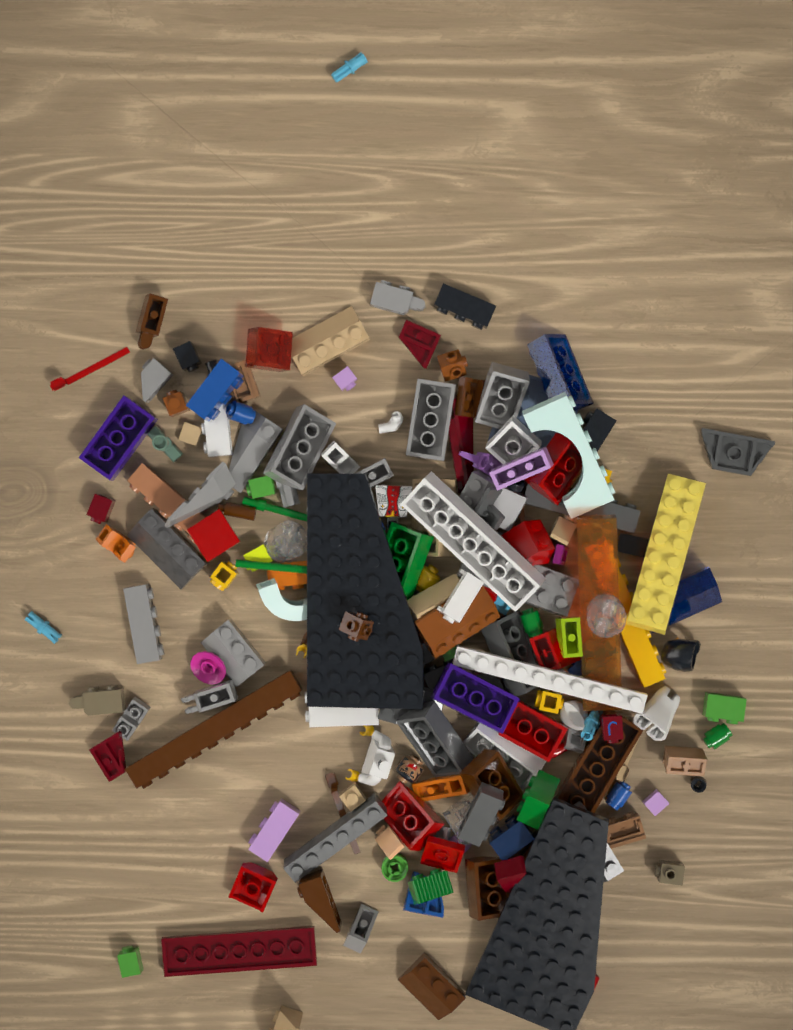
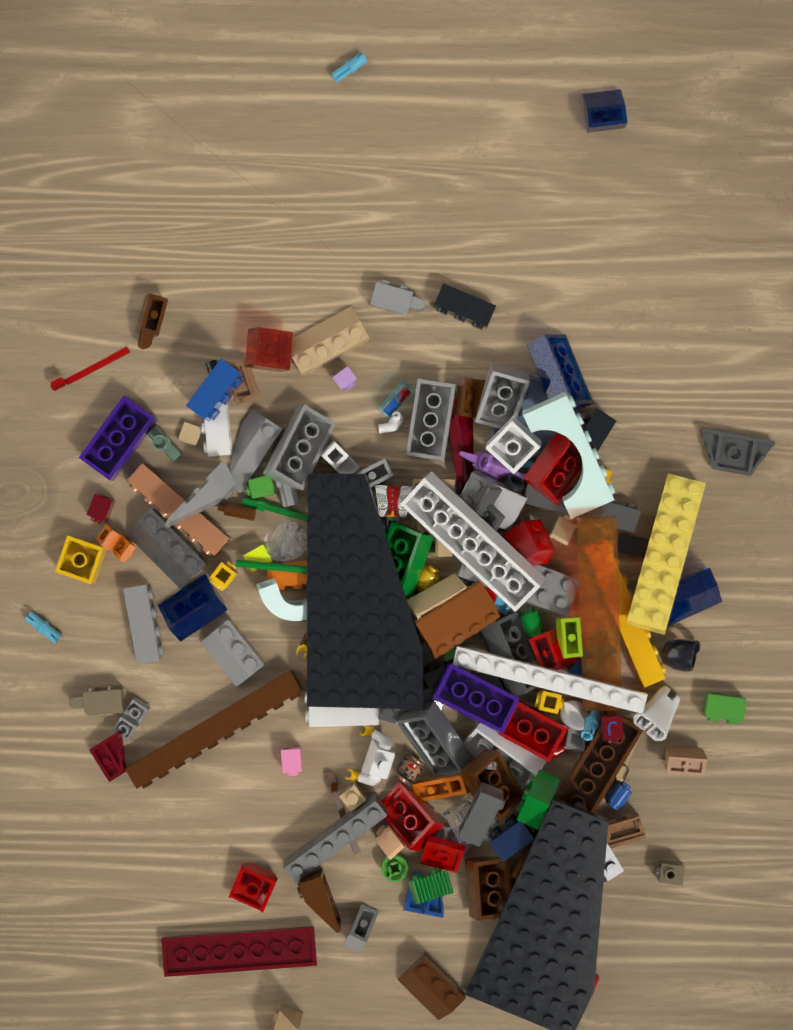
(81, 559): none -> yellow brick
(130, 961): bright green brick -> none
(153, 378): light grey slope -> none
(175, 403): dark orange brick -> none
(187, 356): black brick -> none
(192, 608): none -> clear blue slope
(208, 667): dark pink dish -> none
(212, 697): light grey hinge -> none
(213, 535): red tile -> none
(240, 412): blue brick -> none
(273, 829): lavender brick -> none
(292, 760): none -> bright pink brick
(356, 625): reddish brown brick -> none
(395, 399): none -> slope
(419, 342): dark red wing -> none
(452, 365): dark orange brick -> none
(461, 597): white brick -> none
(510, 872): dark red slope -> none
(521, 468): lavender brick -> none
(560, 554): magenta tile -> none
(604, 111): none -> clear blue slope
(606, 615): clear brick -> none
(655, 802): lavender slope -> none
(702, 785): black hinge -> none
(717, 736): green brick -> none

